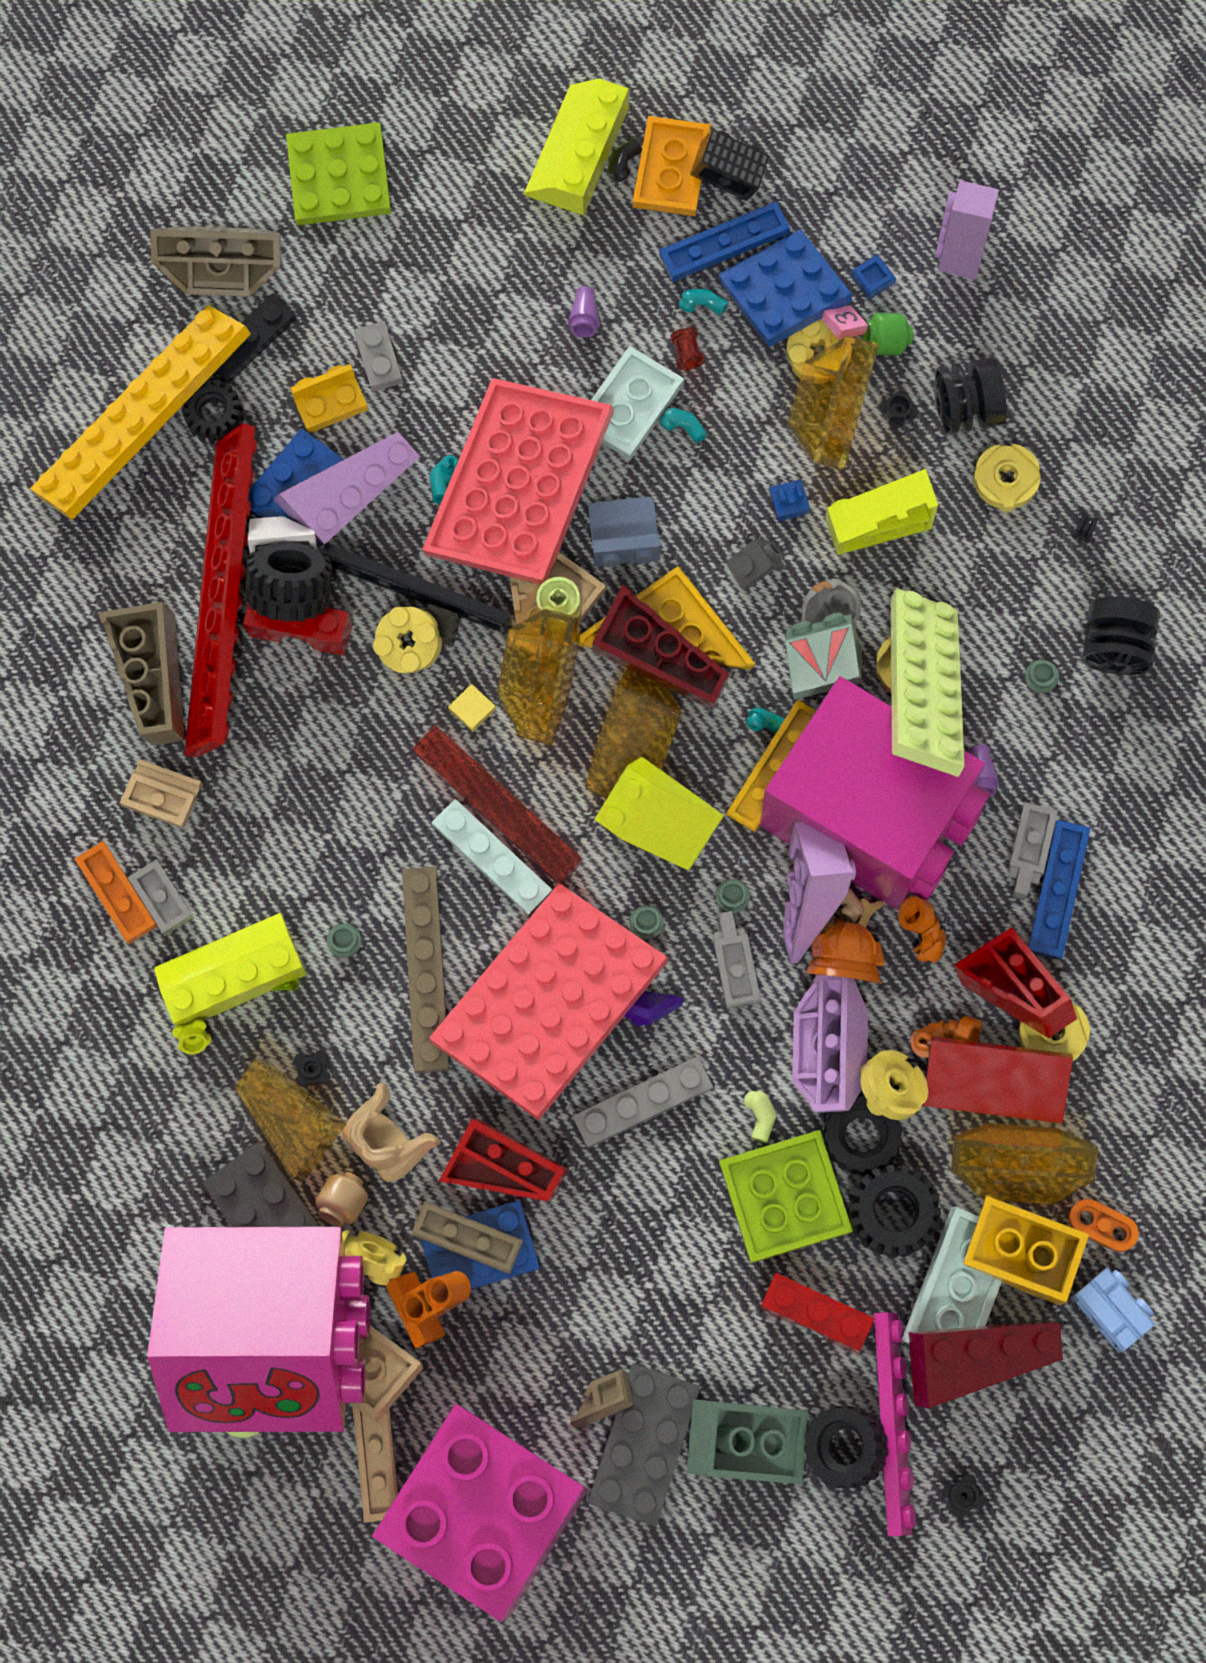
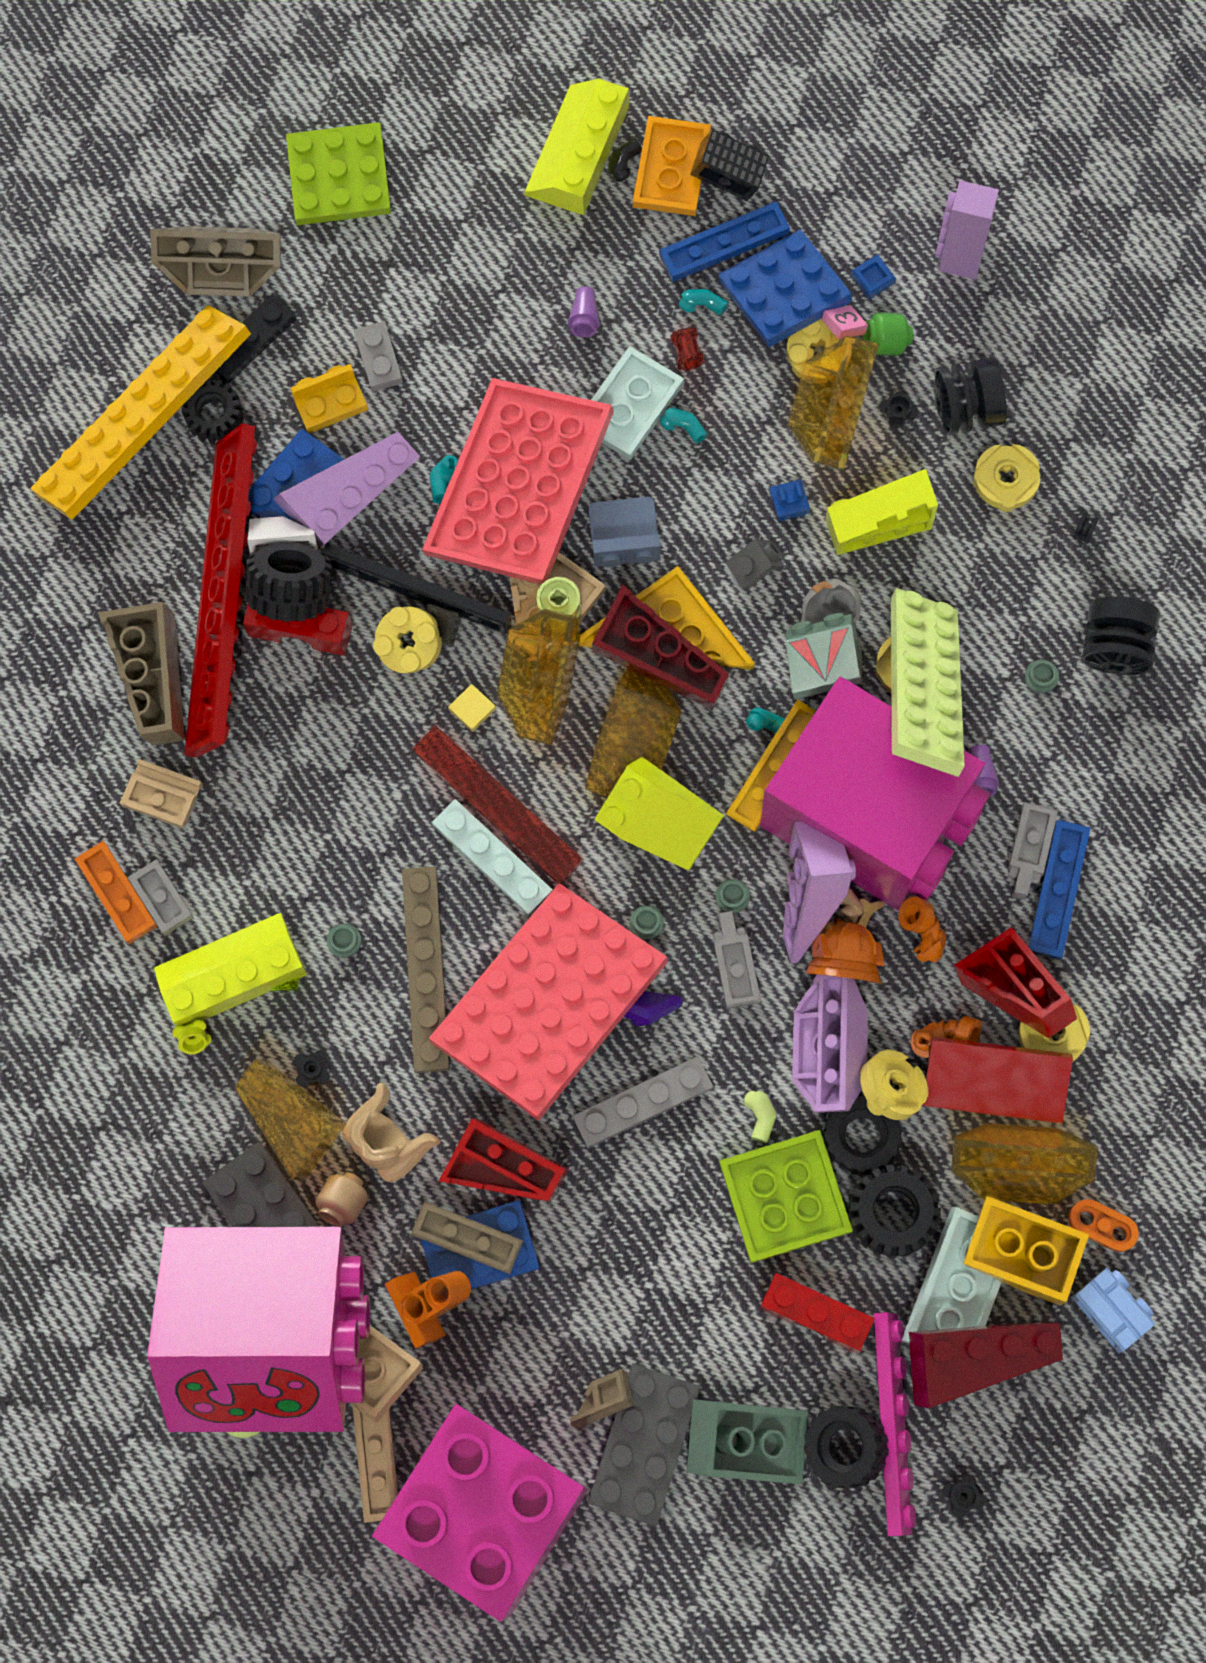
(378, 1256): light yellow plate -> none

